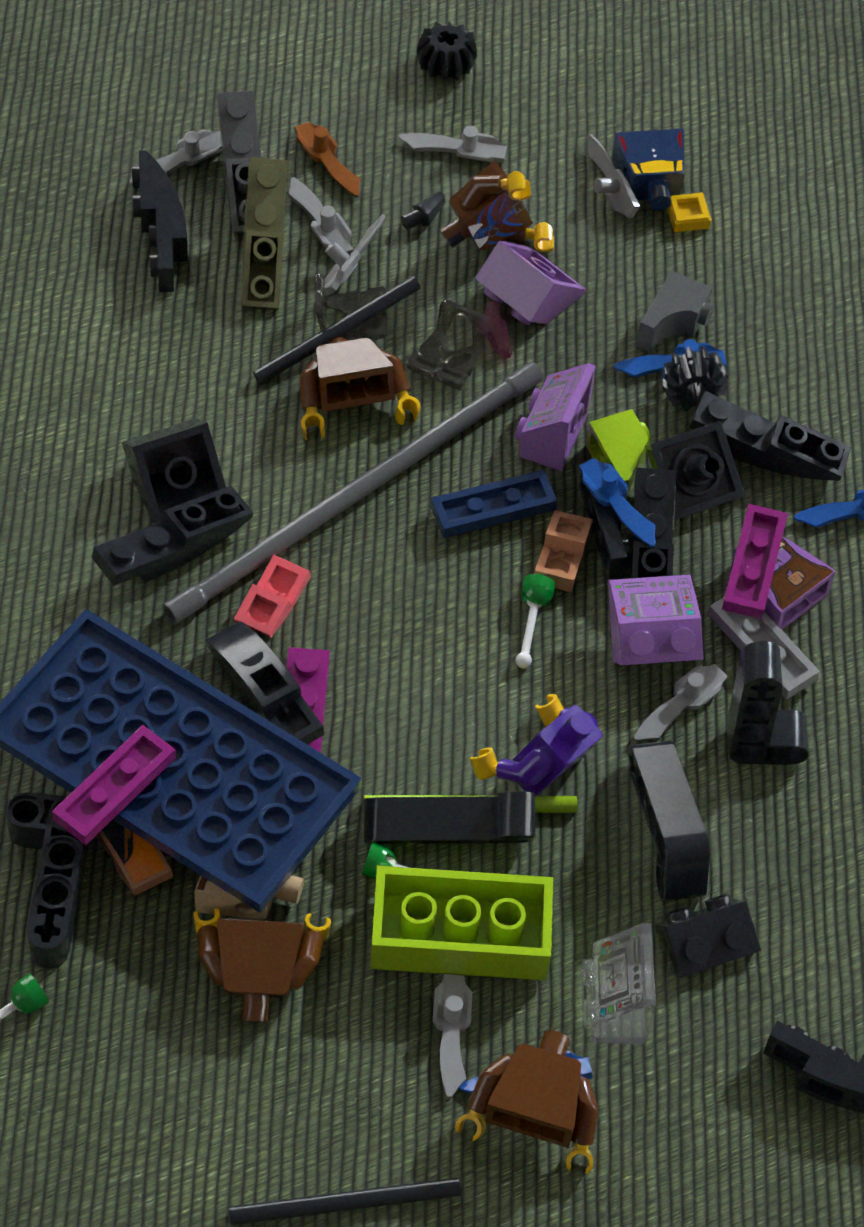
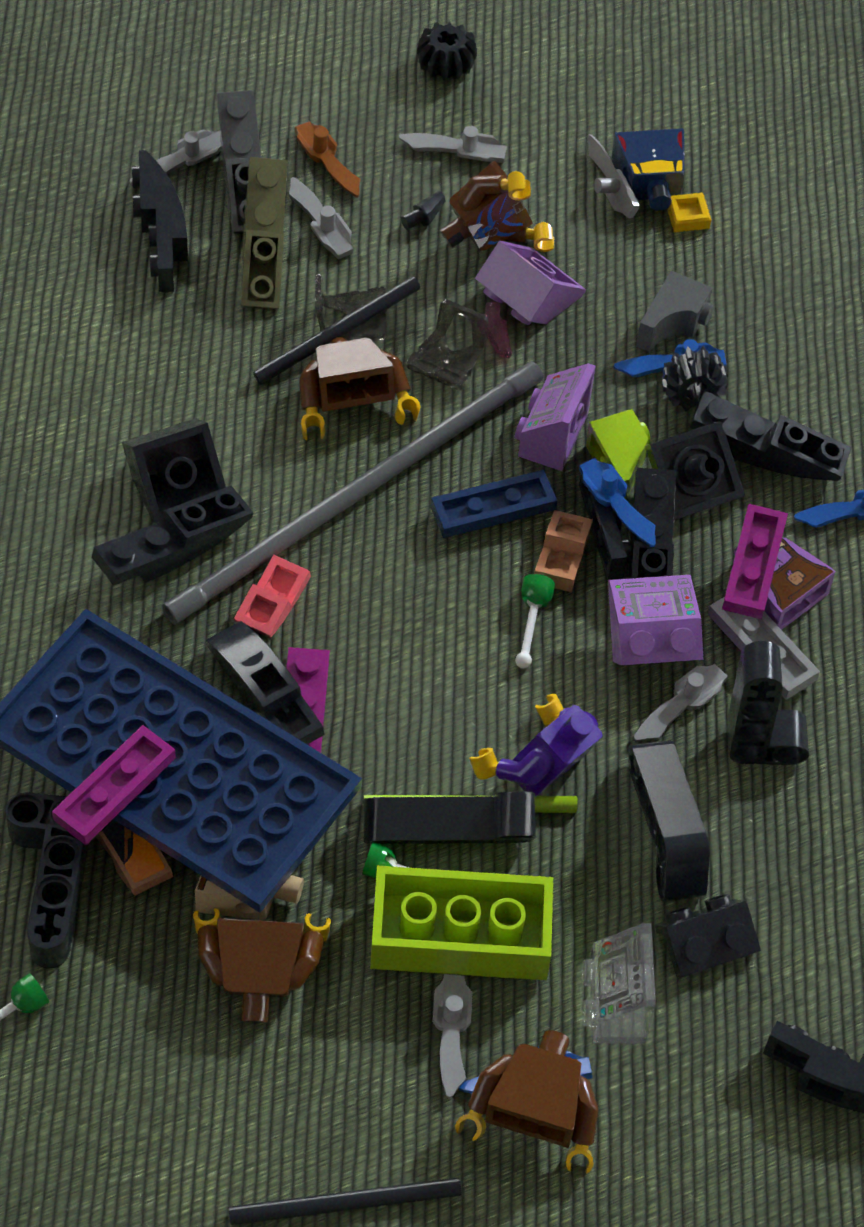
(347, 263): light grey piece -> none

